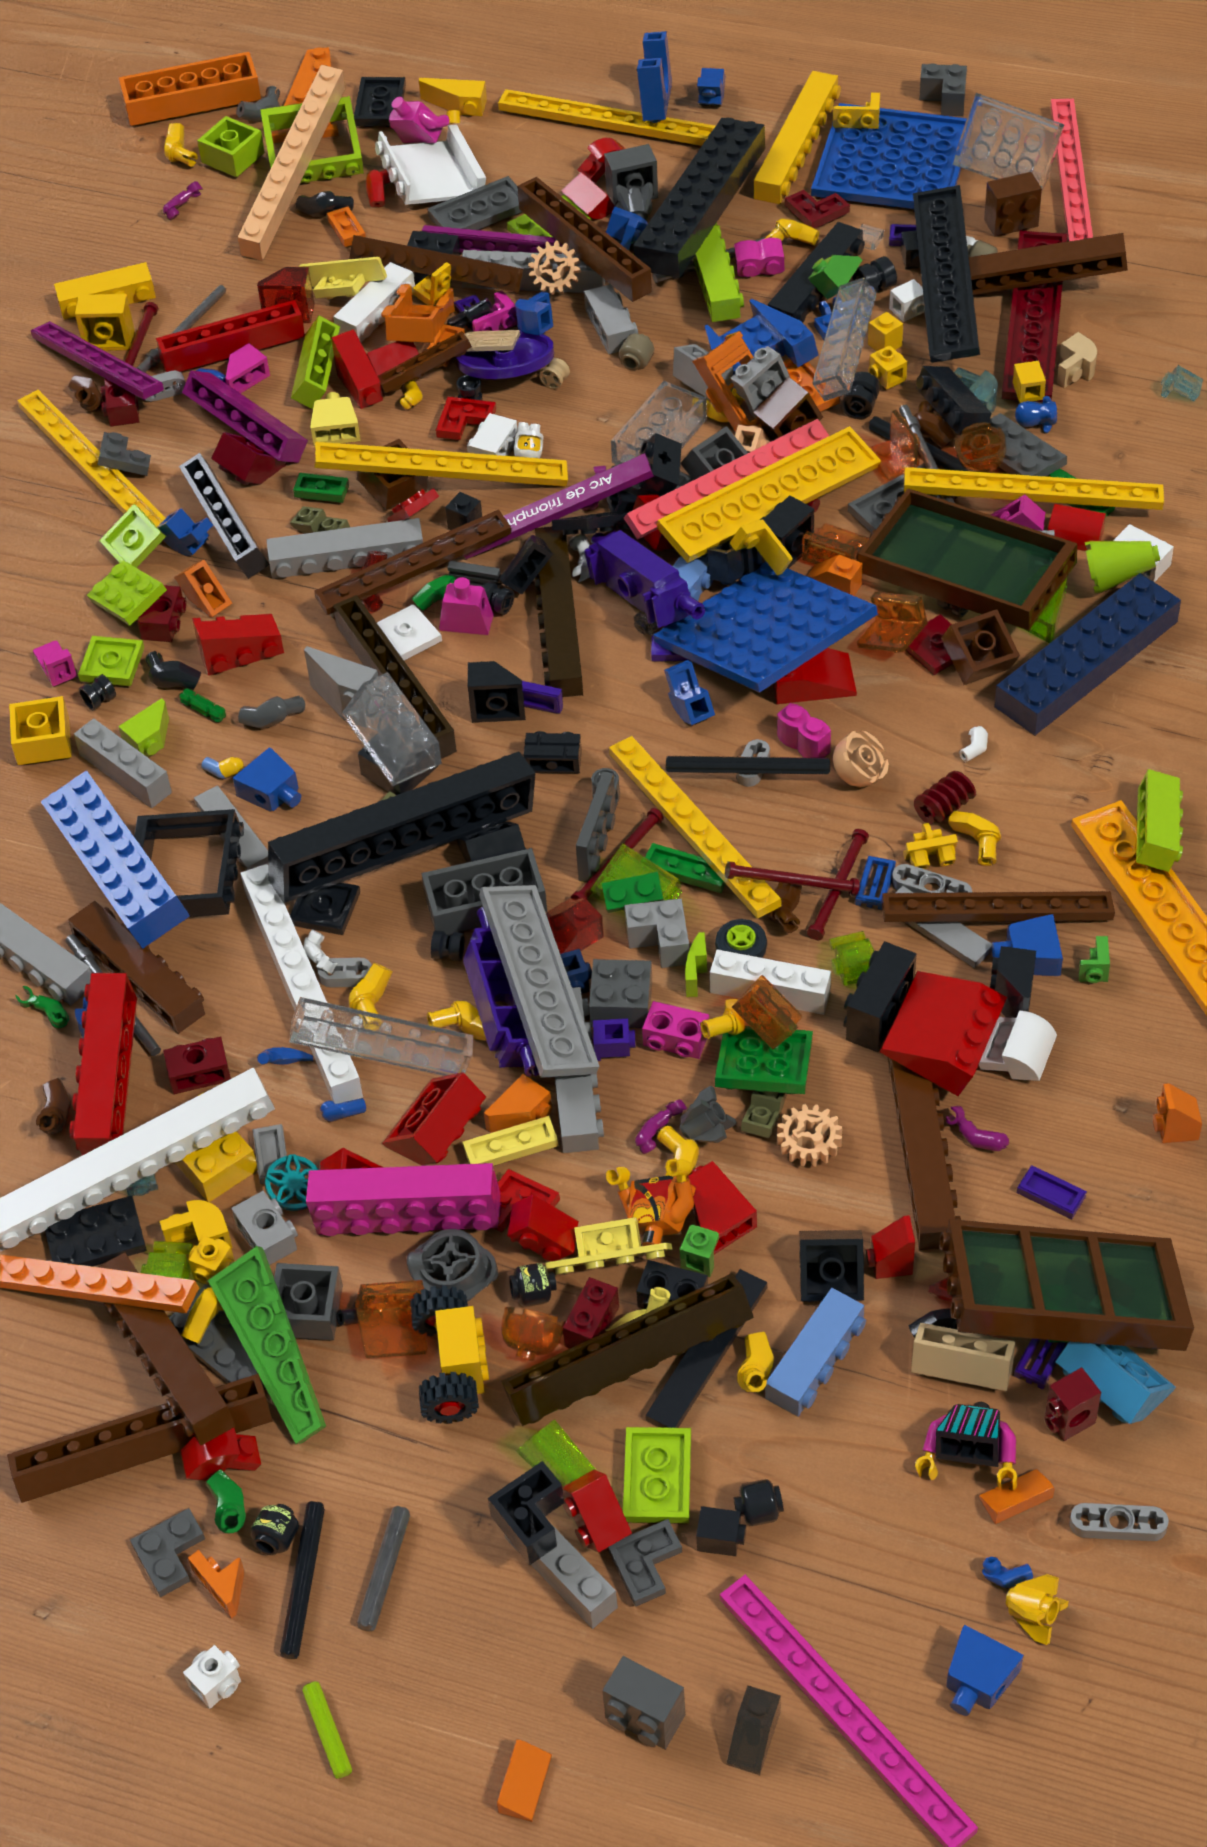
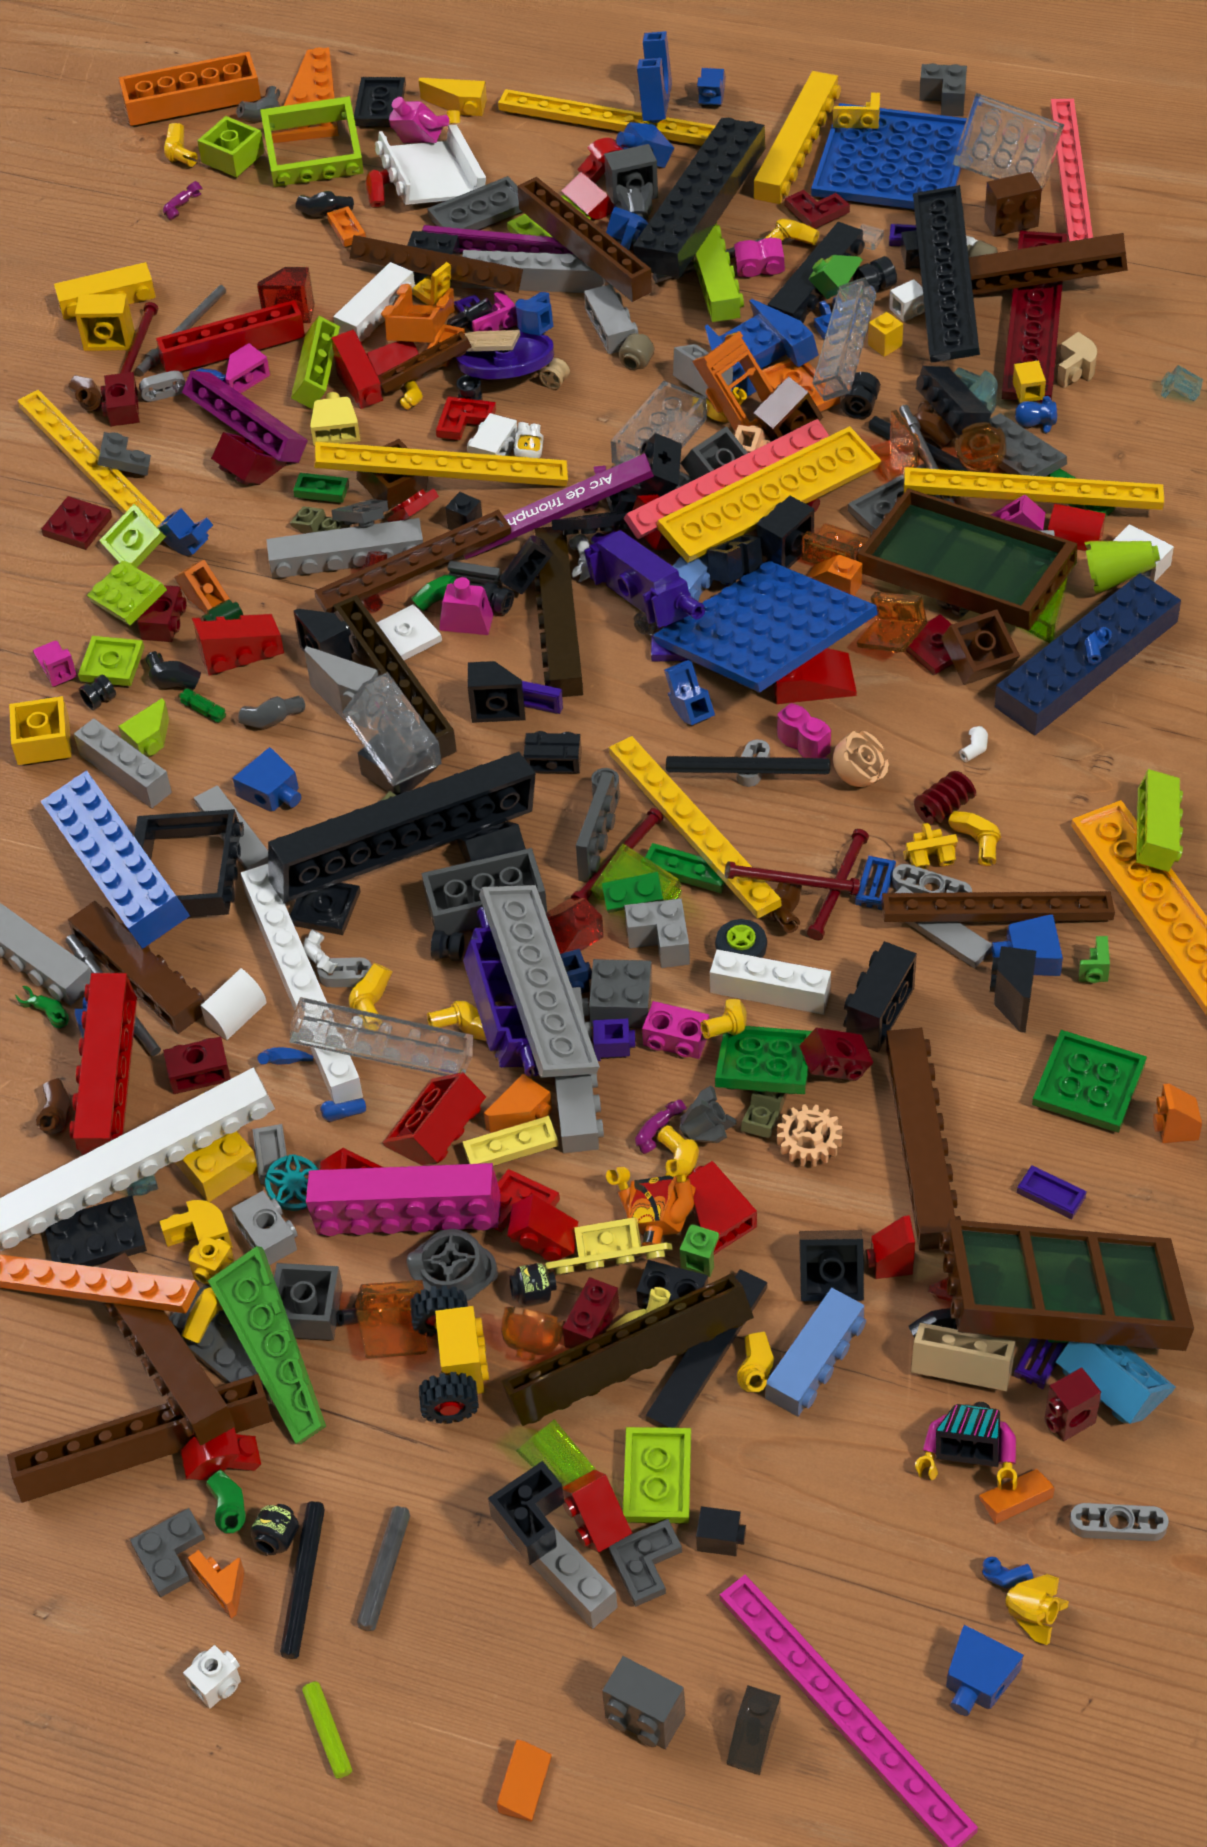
(76, 522): none -> dark red plate
(97, 360): magenta tile -> none
(168, 1260): clear neon green brick -> none
(224, 516): black brick -> none
(224, 768): arm -> none
(226, 609): none -> dark green brick
(233, 1004): none -> white brick
(291, 163): light nougat brick -> none
(323, 632): none -> black slope
(344, 276): light yellow bracket -> none
(361, 512): none -> dark grey plate
(564, 264): light nougat gear -> none
(642, 134): none -> blue torso
(695, 964): lime slope -> none
(759, 377): light grey plate -> none
(759, 1502): black head -> none
(765, 541): yellow bracket -> none
(767, 1012): clear orange bracket -> none
(836, 1054): none -> dark red brick
(851, 956): clear neon green brick -> none
(888, 367): yellow brick -> none
(943, 1028): red slope -> none
(977, 1138): magenta arm -> none
(1019, 1046): white brick -> none
(1089, 1081): none -> green plate
(1095, 643): none -> blue arm

